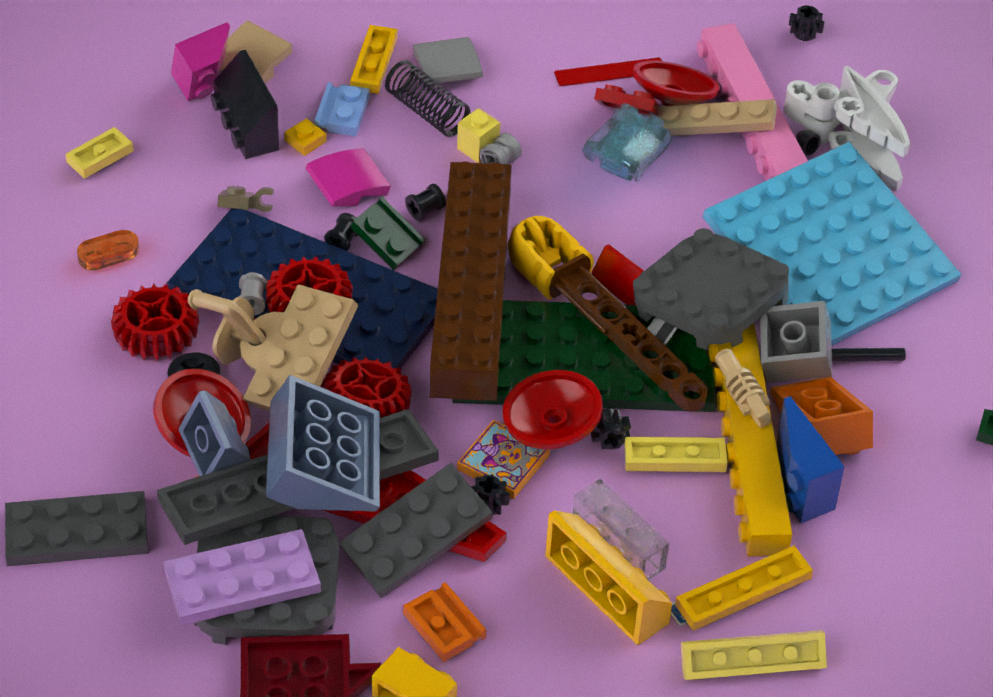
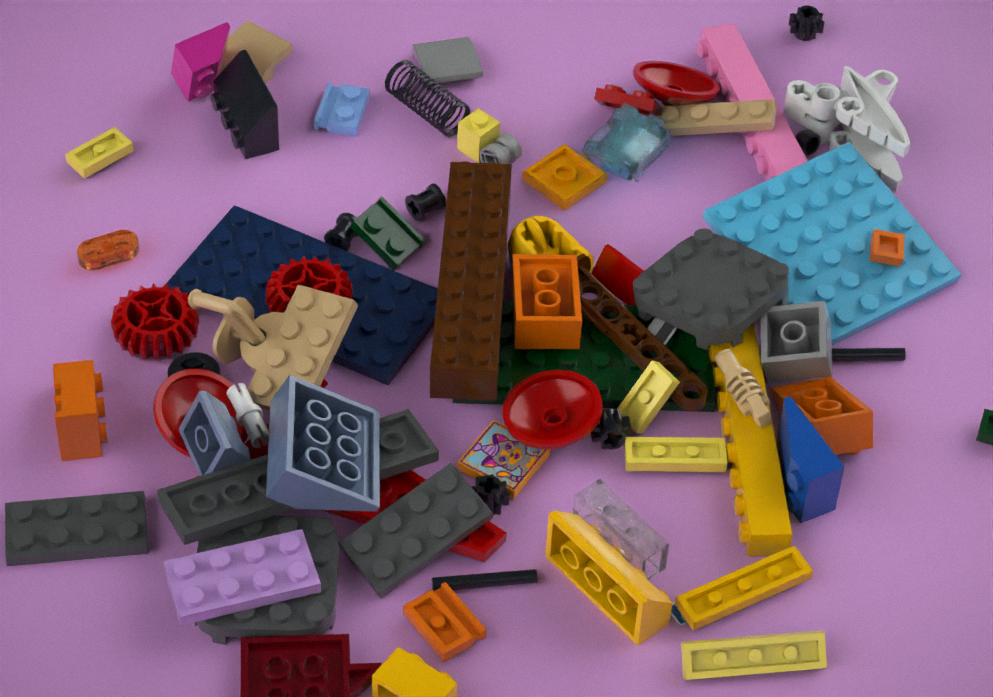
(79, 410): none -> orange wedge
(237, 198): dark tan plate -> none
(248, 415): none -> white pin
(252, 289): light grey bush -> none
(305, 137): yellow plate -> none
(347, 177): dark pink slope -> none
(371, 385): red gear -> none
(374, 58): yellow plate -> none
(486, 579): none -> black bar
(546, 302): none -> orange slope
(564, 177): none -> light orange tile
(598, 72): red sticker -> none
(648, 396): none -> light yellow plate
(887, 247): none -> orange plate

